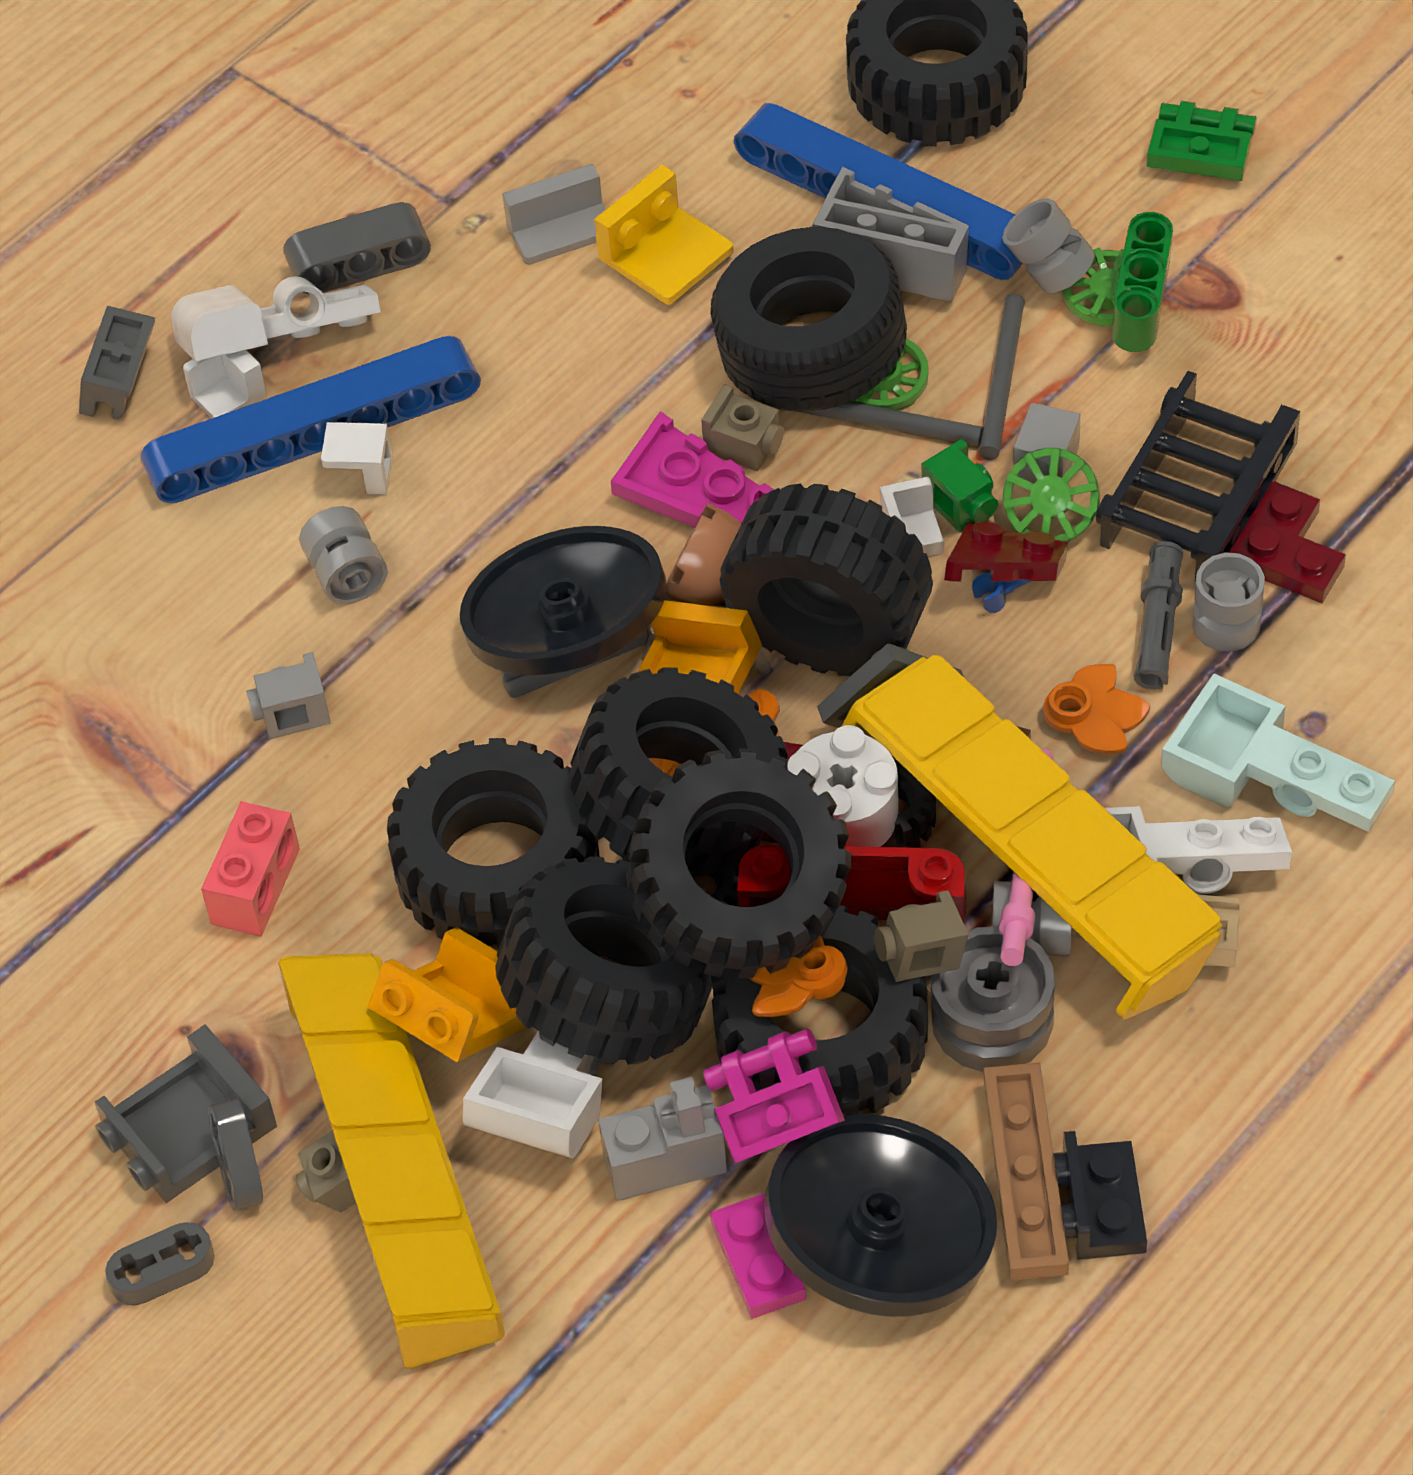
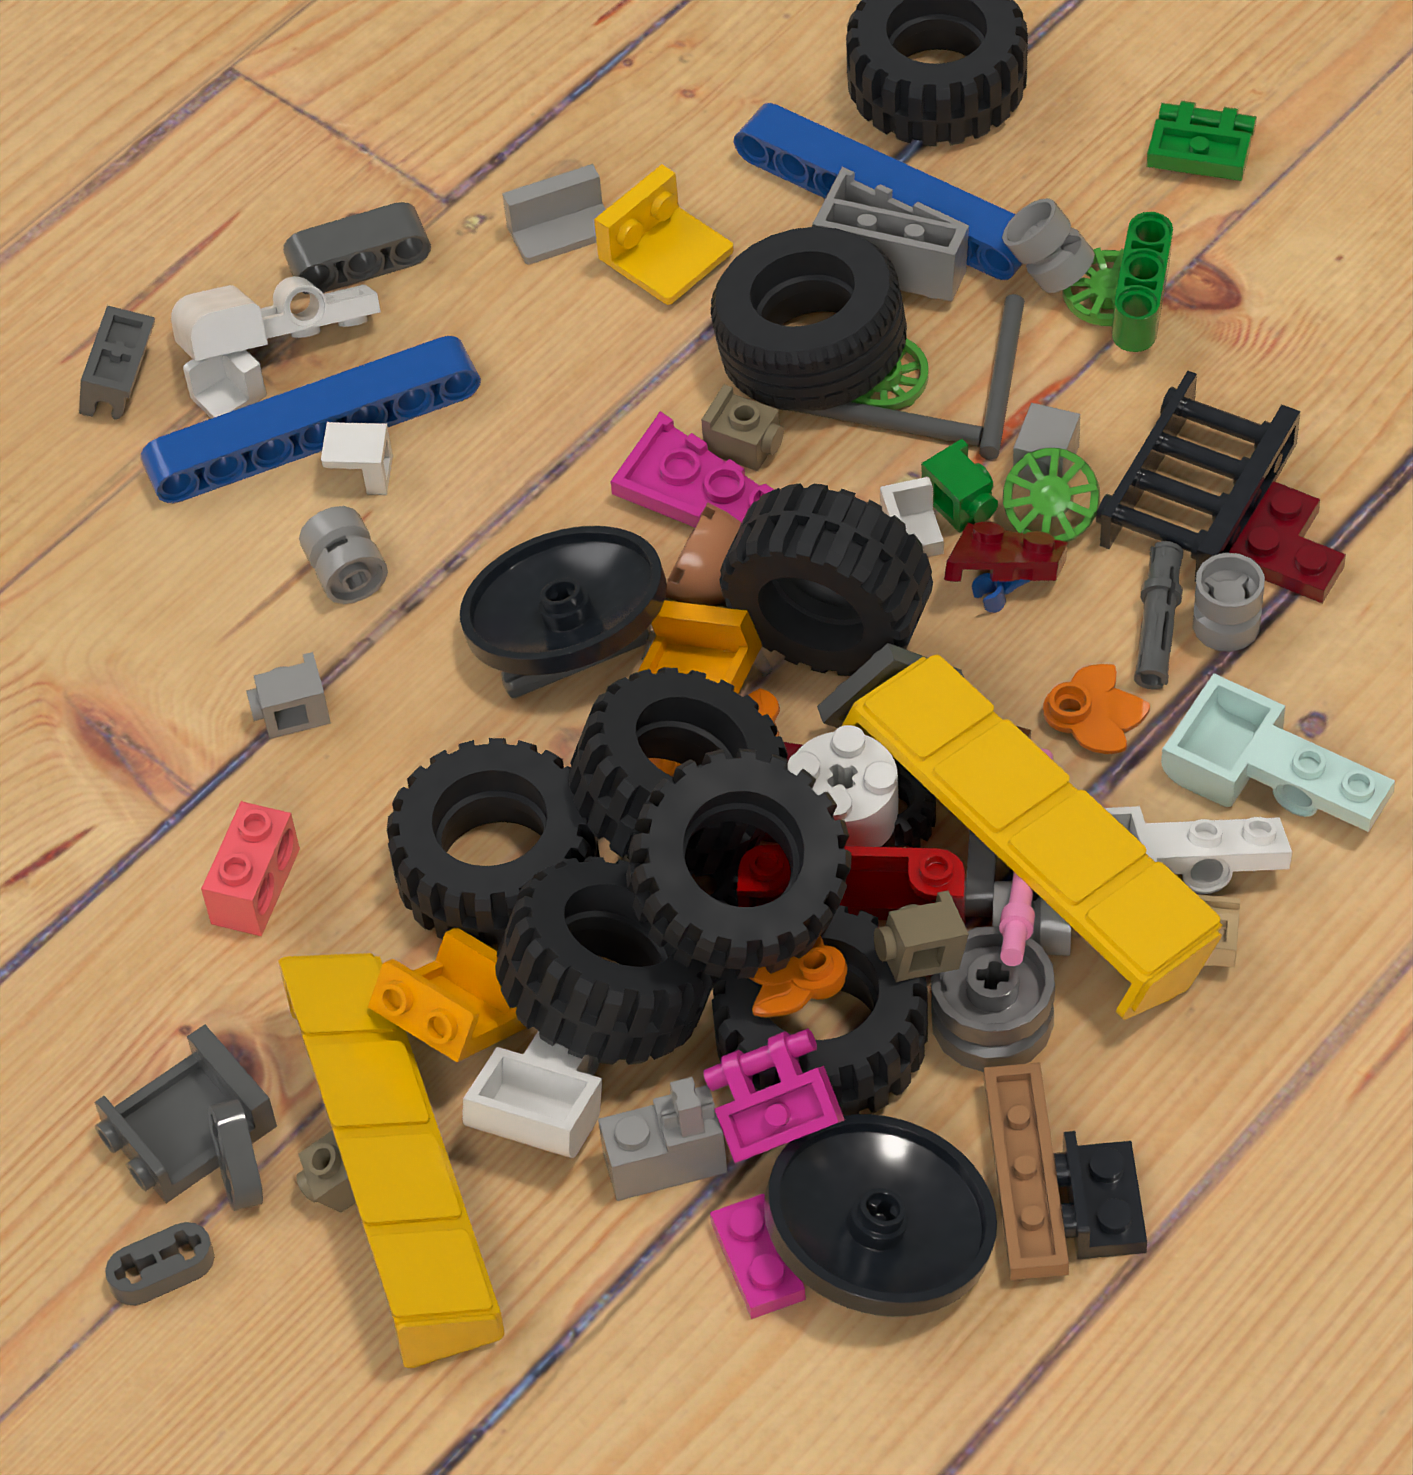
(980, 879): none -> dark grey beam

